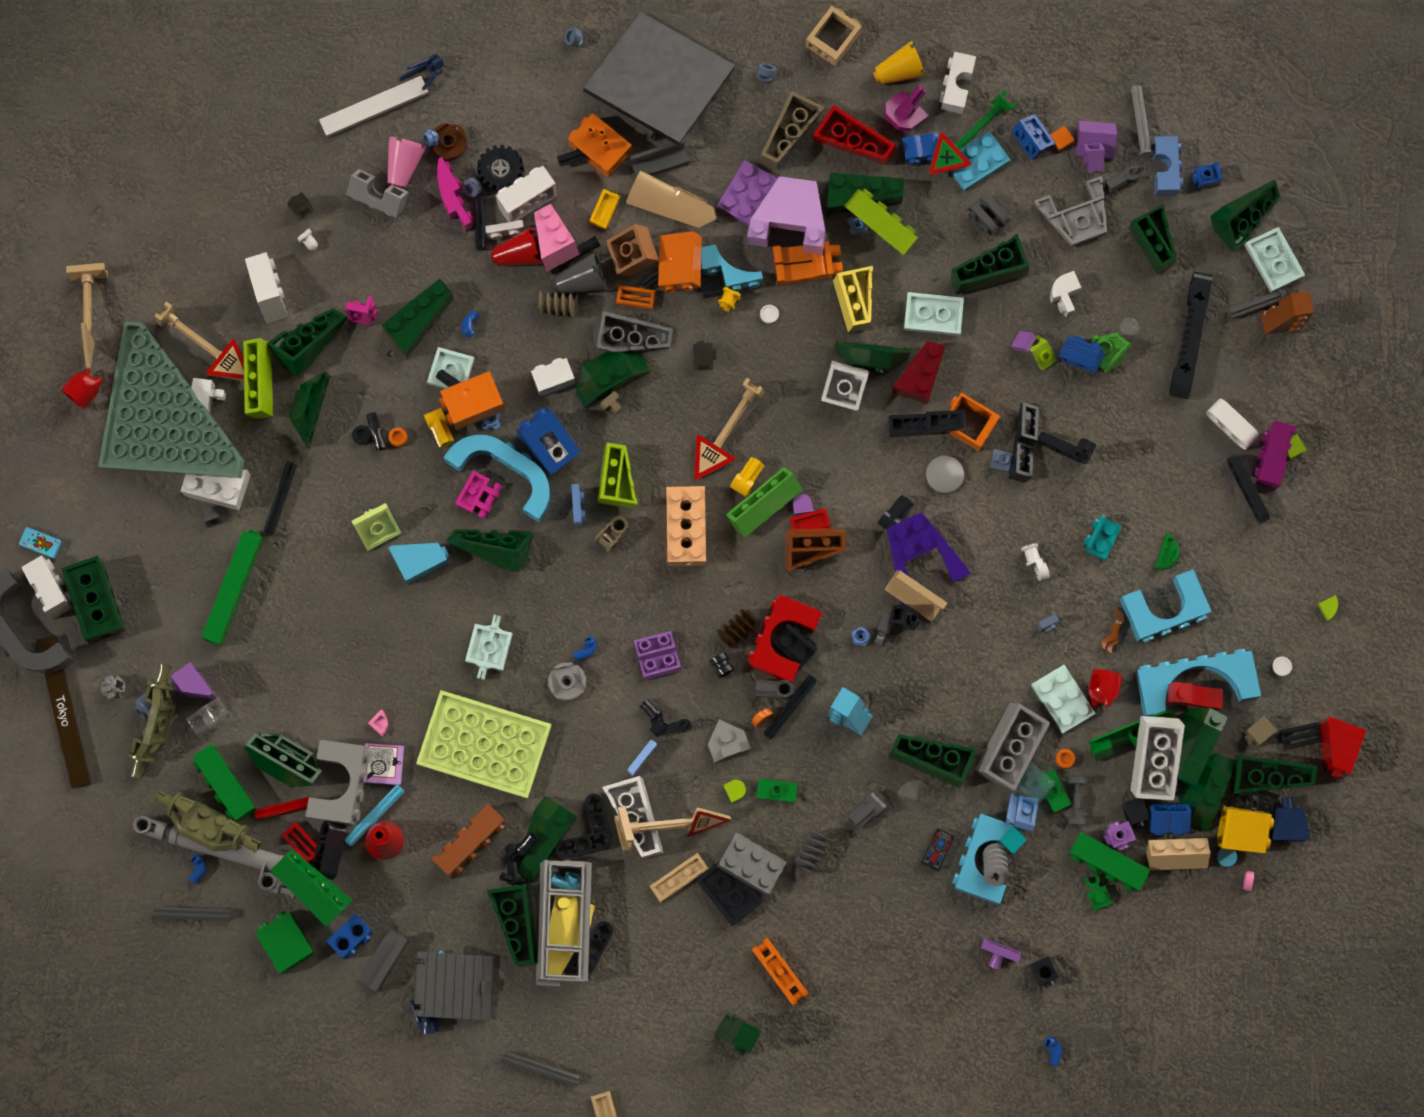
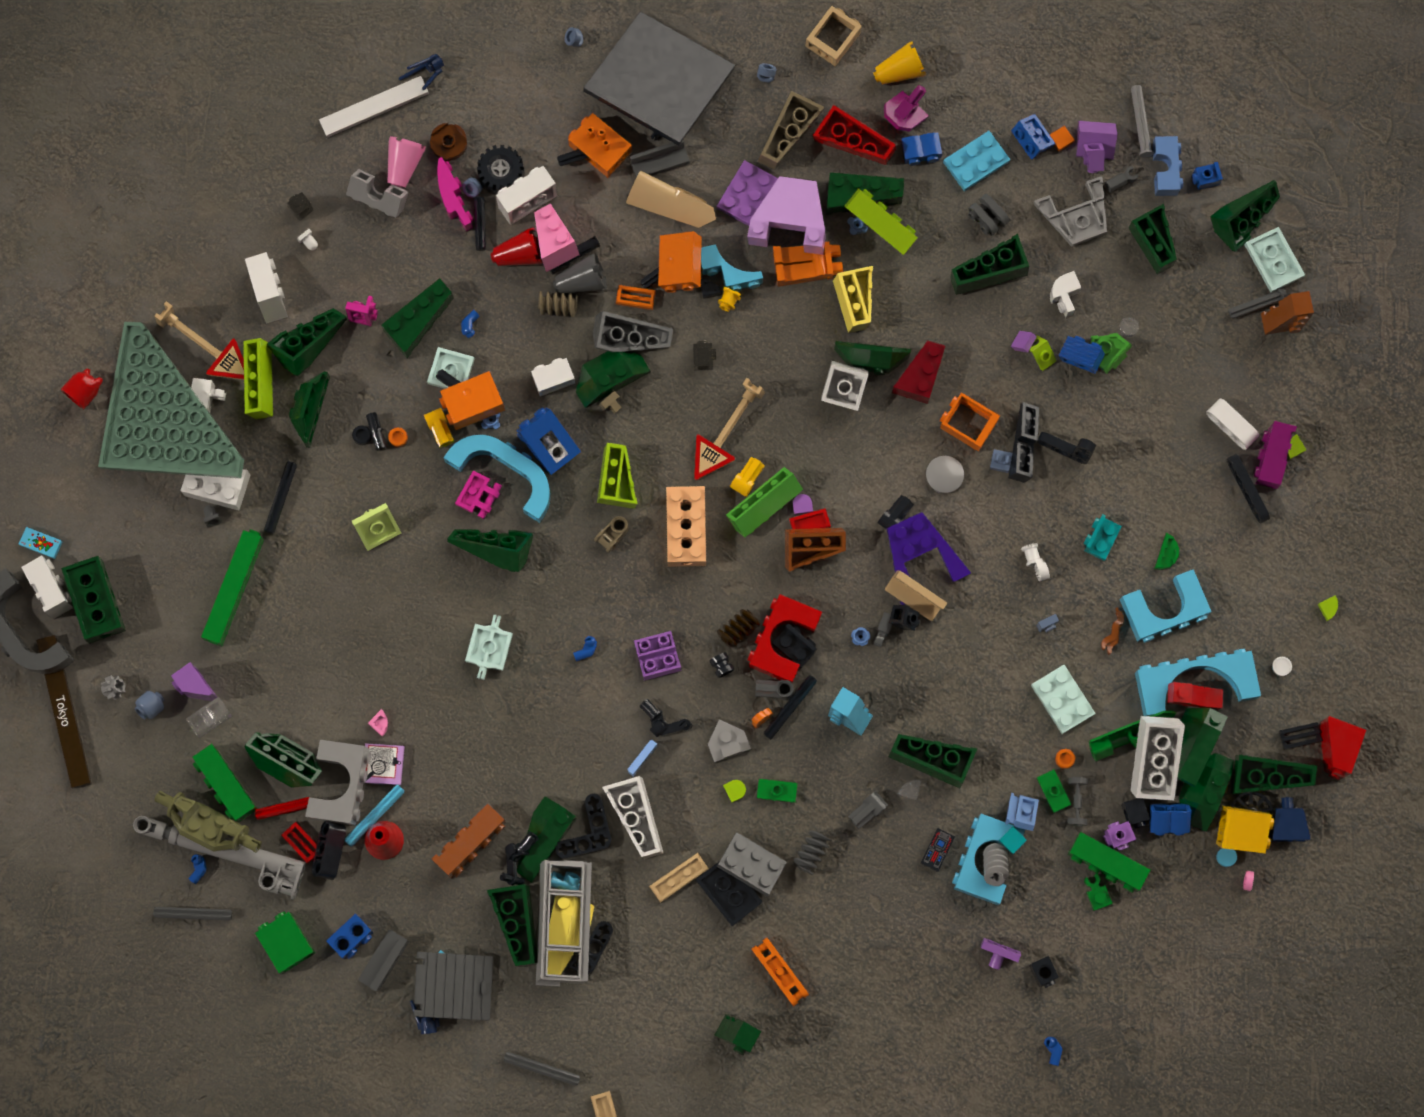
(86, 274): tan piece -> none
(159, 721): olive plate -> none
(311, 887): green wedge -> none
(418, 559): medium azure slope -> none
(431, 138): medium blue plate -> none
(484, 744): yellowish green plate -> none
(510, 229): white plate -> none
(560, 674): light grey plate -> none
(578, 498): medium blue plate -> none
(604, 209): yellow tile -> none
(632, 250): medium nougat brick -> none
(701, 821): tan piece -> none
(769, 314): white piece -> none
(926, 423): black slope -> none
(933, 314): light aqua plate -> none
(948, 155): green piece -> none
(960, 67): white arch -> none
(1012, 746): light grey slope -> none
(1035, 783): clear light blue plate -> none
(1104, 687): red piece -> none
(1178, 854): tan brick -> none
(1200, 288): black gear -> none
(1259, 732): dark tan brick -> none

